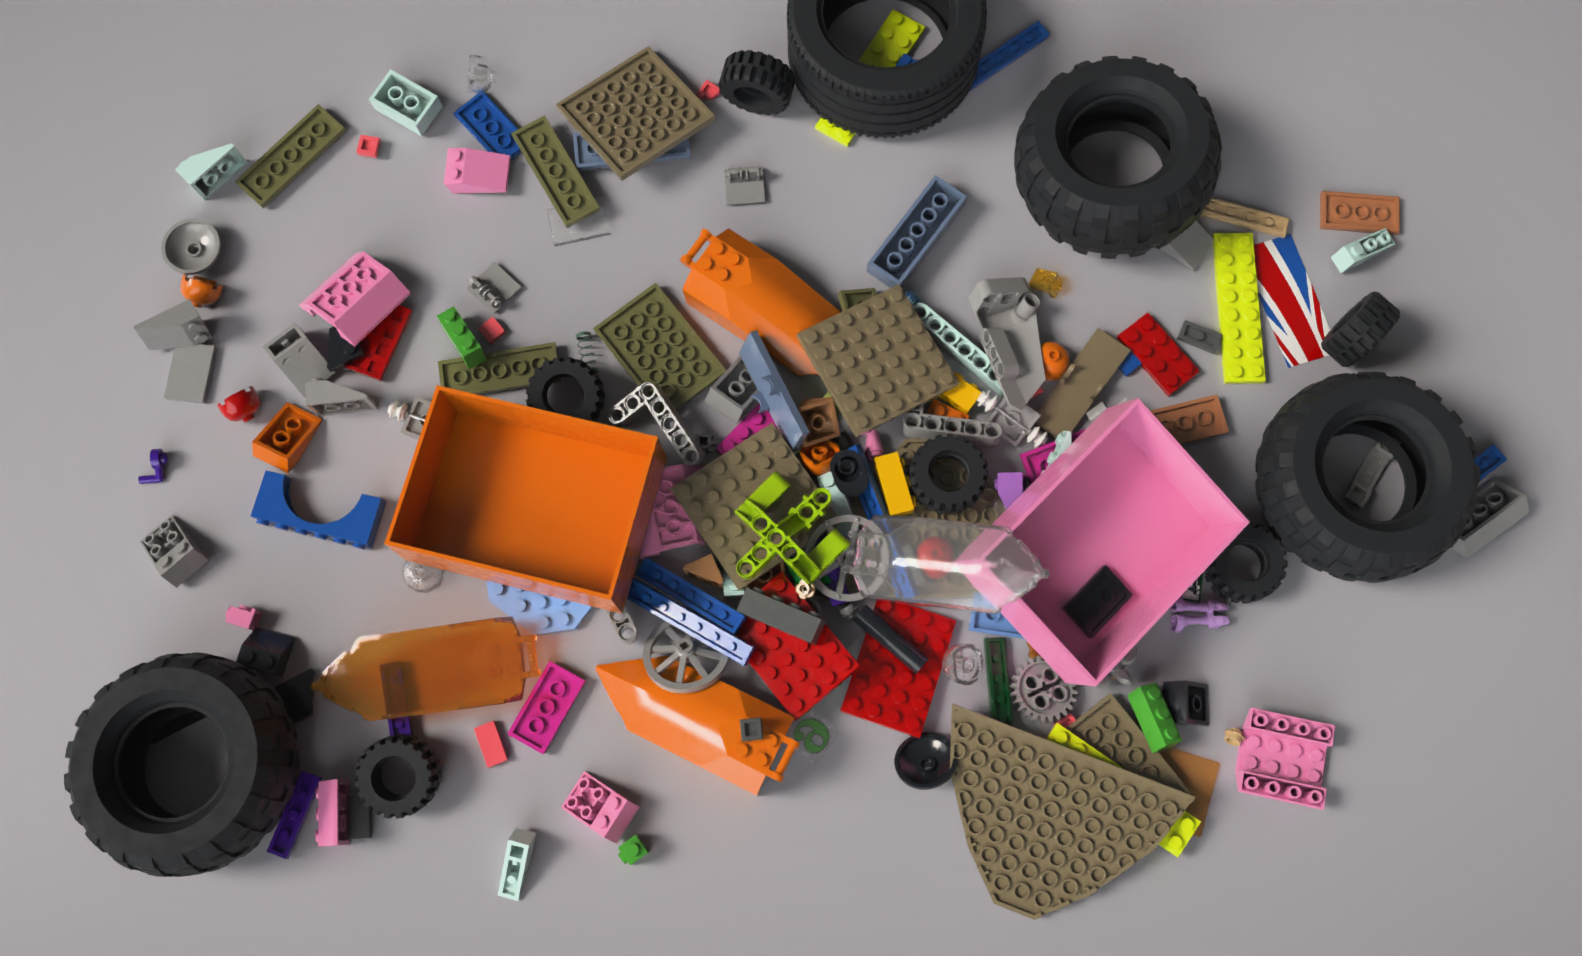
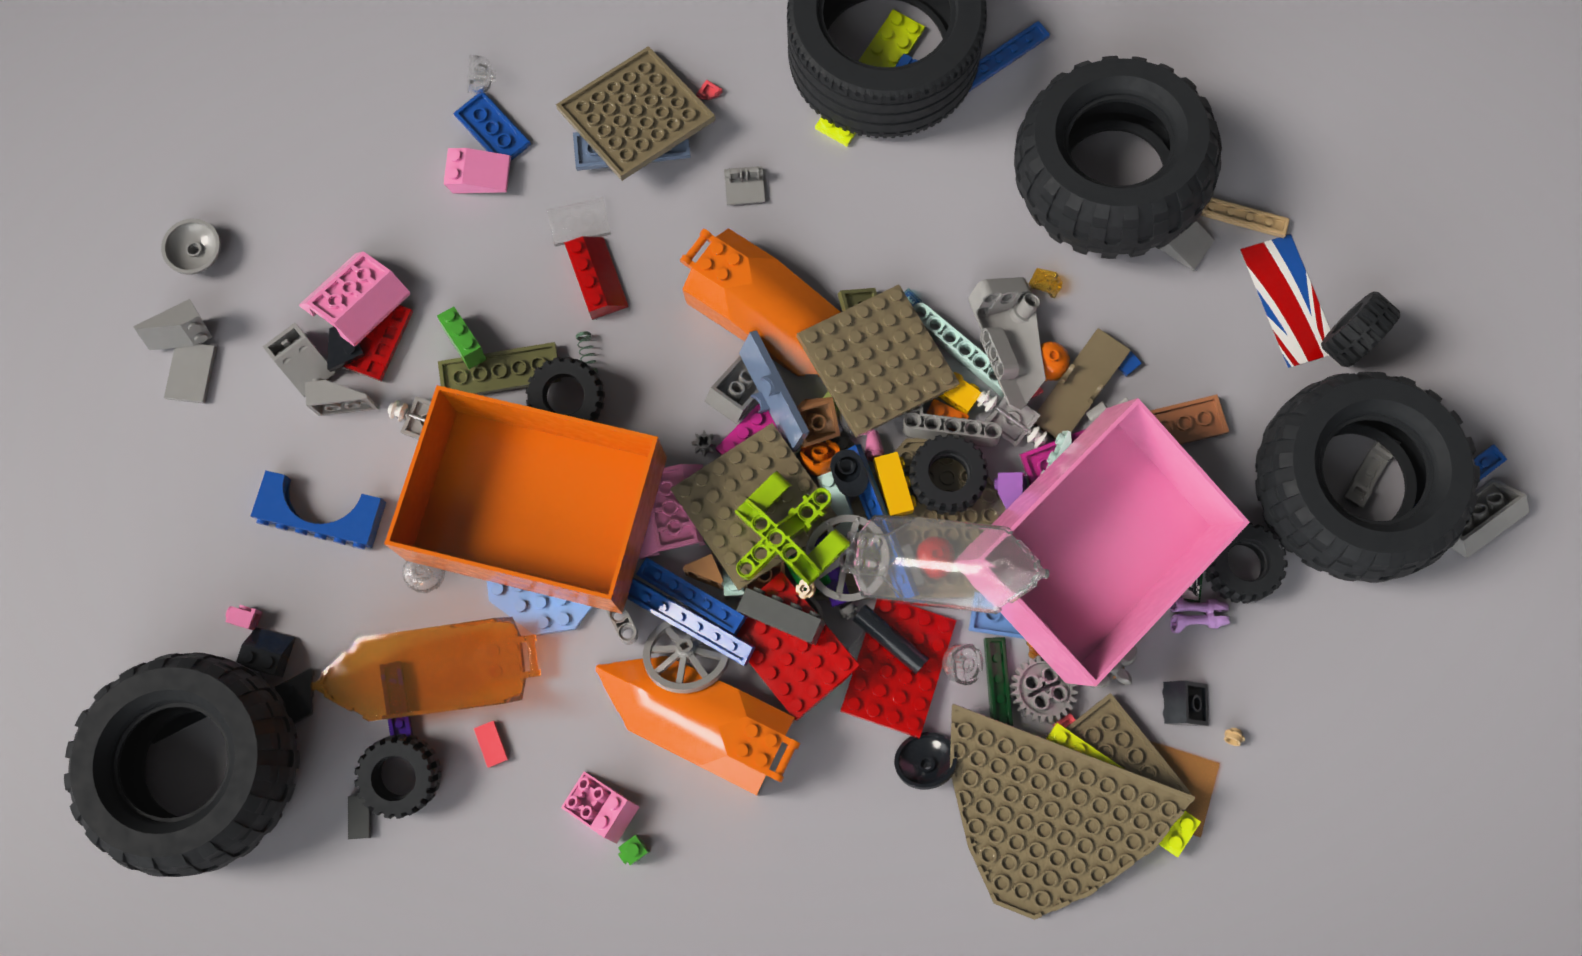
(158, 460): dark purple plate -> none
(173, 551): light grey slope -> none
(200, 290): orange cylinder -> none
(211, 169): light aqua slope -> none
(241, 405): red cylinder -> none
(286, 437): orange slope -> none
(290, 156): olive plate -> none
(294, 815): dark purple plate -> none
(332, 812): bright pink slope -> none
(368, 146): coral plate -> none
(406, 102): light aqua brick -> none
(491, 330): coral tile -> none
(493, 287): light grey hinge -> none
(516, 863): light aqua slope -> none
(546, 707): dark pink plate -> none
(555, 171): olive plate -> none
(596, 275): none -> red slope
(660, 347): olive plate -> none
(664, 418): light grey beam -> none
(751, 729): dark grey tile -> none
(757, 82): black tyre -> none
(814, 734): clear tile -> none
(916, 233): sand blue brick -> none
(1097, 601): black tile -> none
(1154, 717): bright green brick -> none
(1158, 354): red plate -> none
(1199, 336): dark grey plate -> none
(1238, 308): neon yellow plate -> none
(1283, 758): bright pink slope -> none
(1359, 212): nougat tile -> none
(1362, 250): light aqua slope -> none

